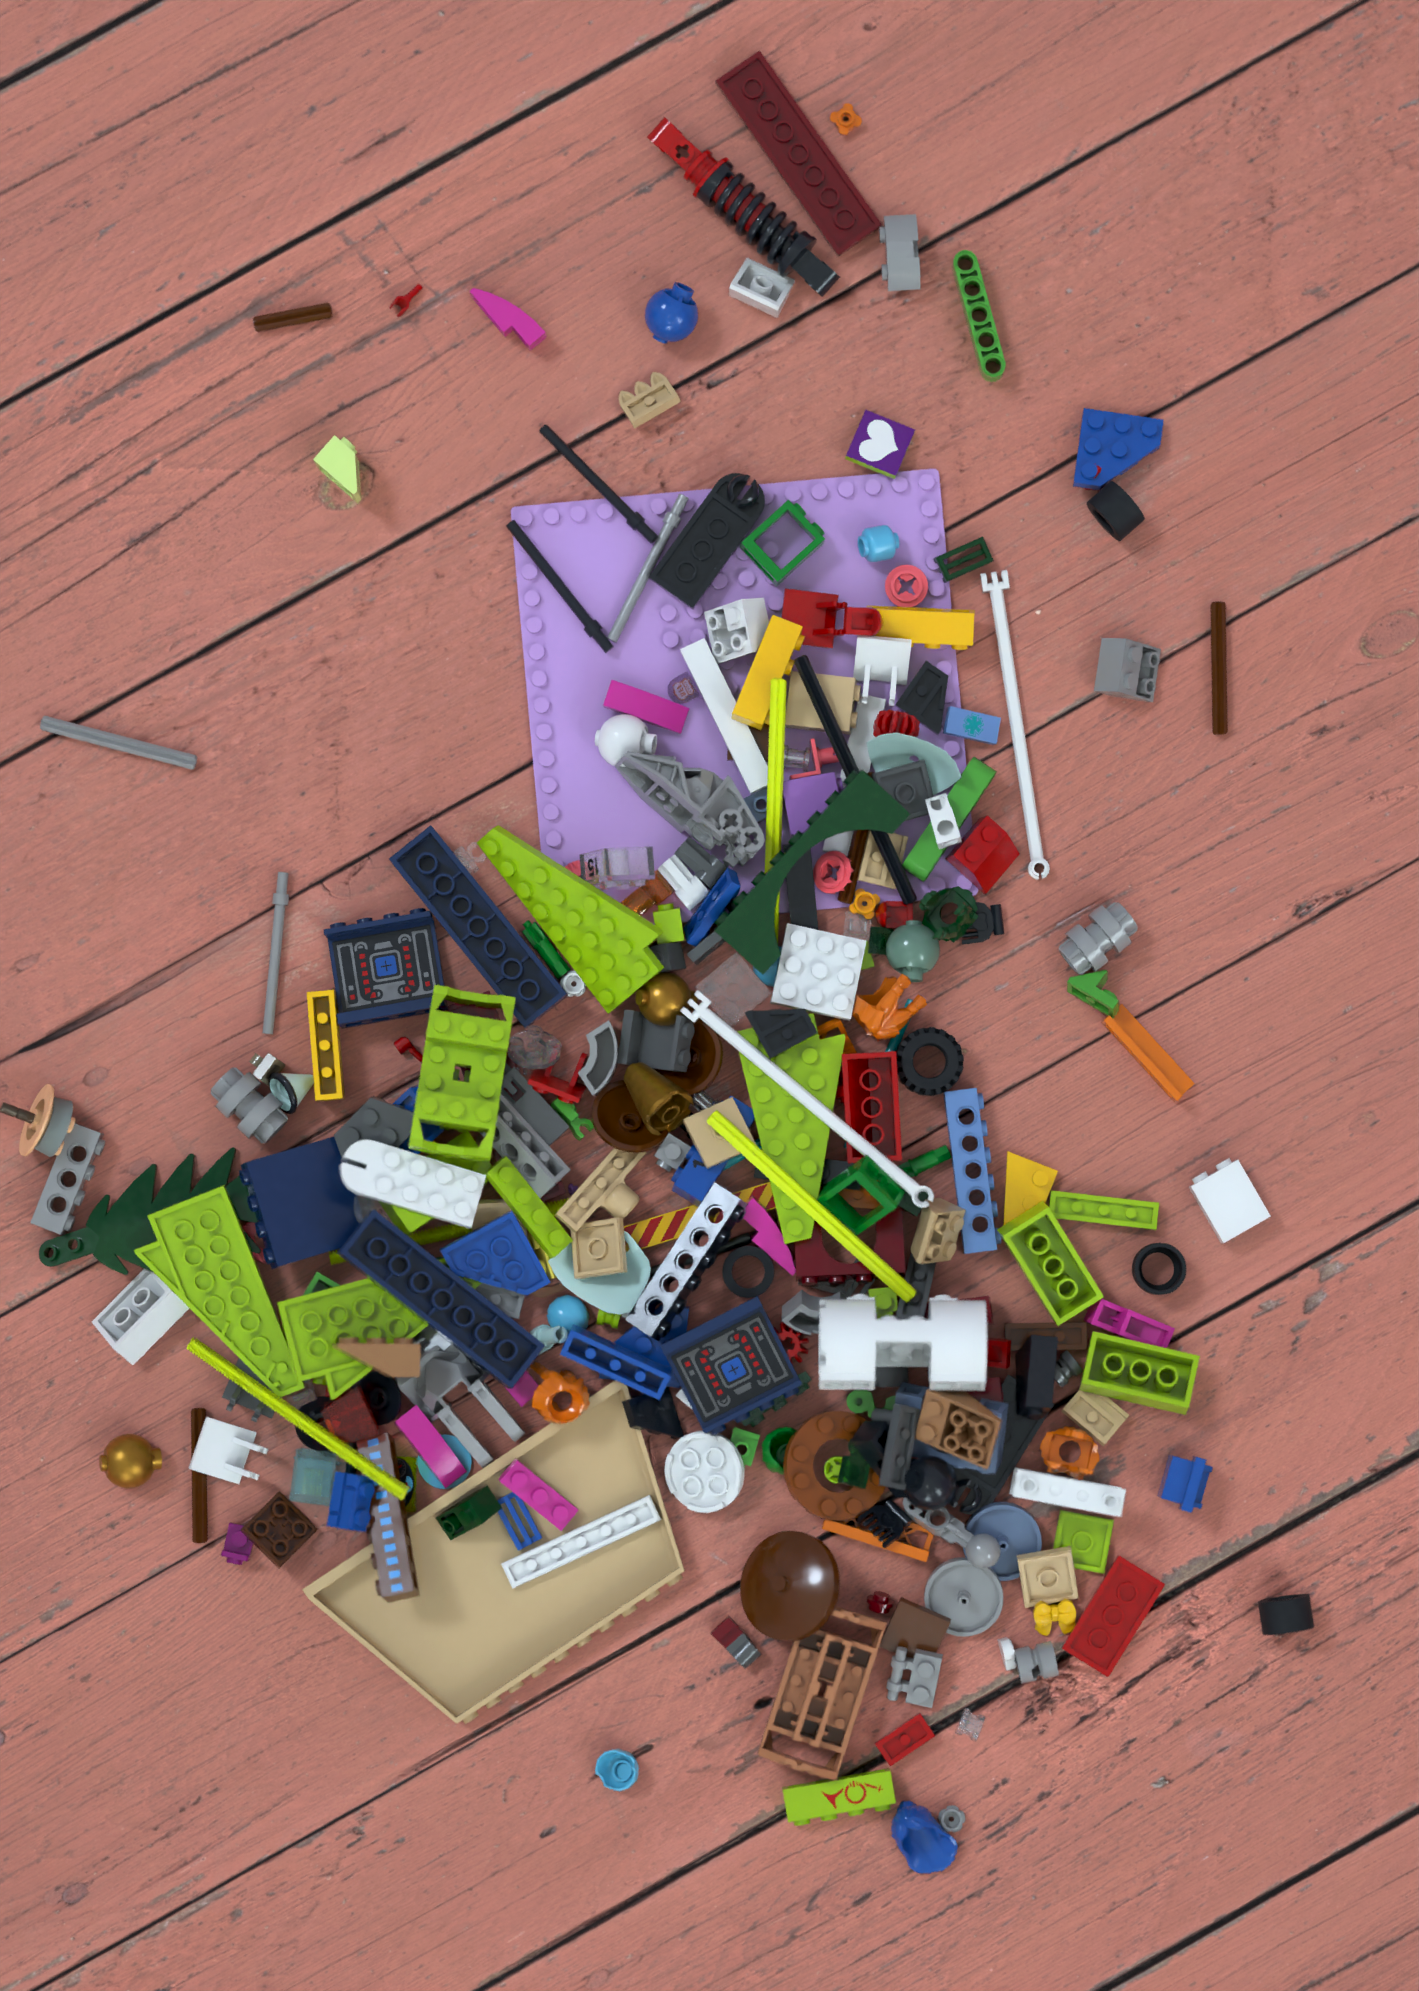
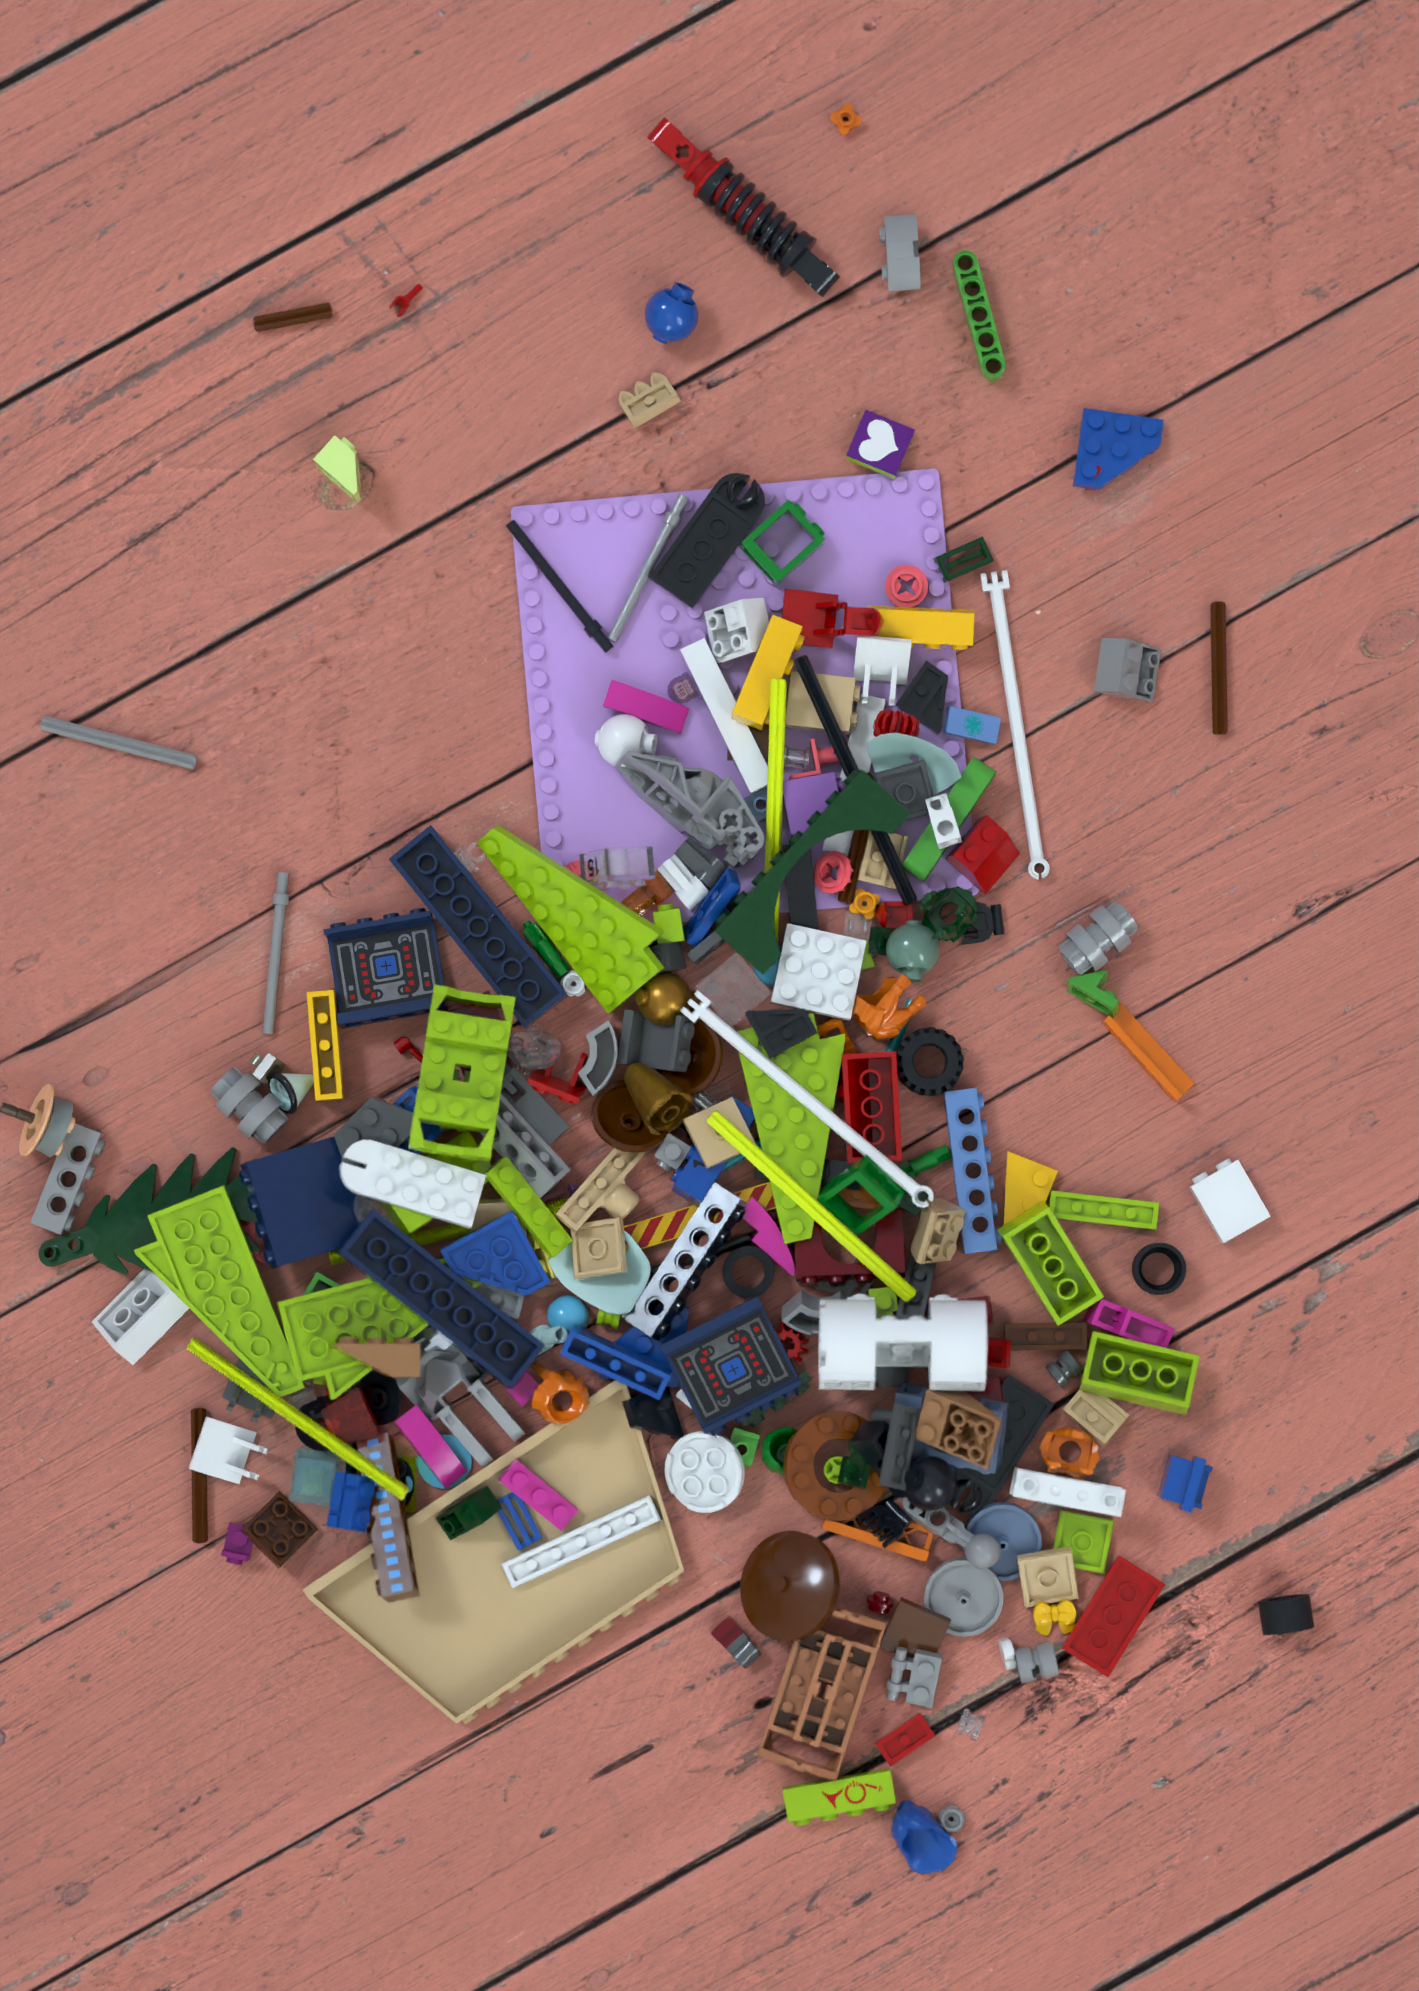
(130, 1460): pearl gold brick -> none
(509, 318): dark pink slope -> none
(570, 1116): bright green plate -> none
(617, 1769): medium azure hair -> none
(634, 519): black bar -> none
(761, 287): white slope -> none
(798, 153): dark red plate -> none
(862, 1400): bright green leg -> none
(878, 543): medium azure head -> none
(1036, 1376): black slope -> none
(1115, 511): black piece -> none

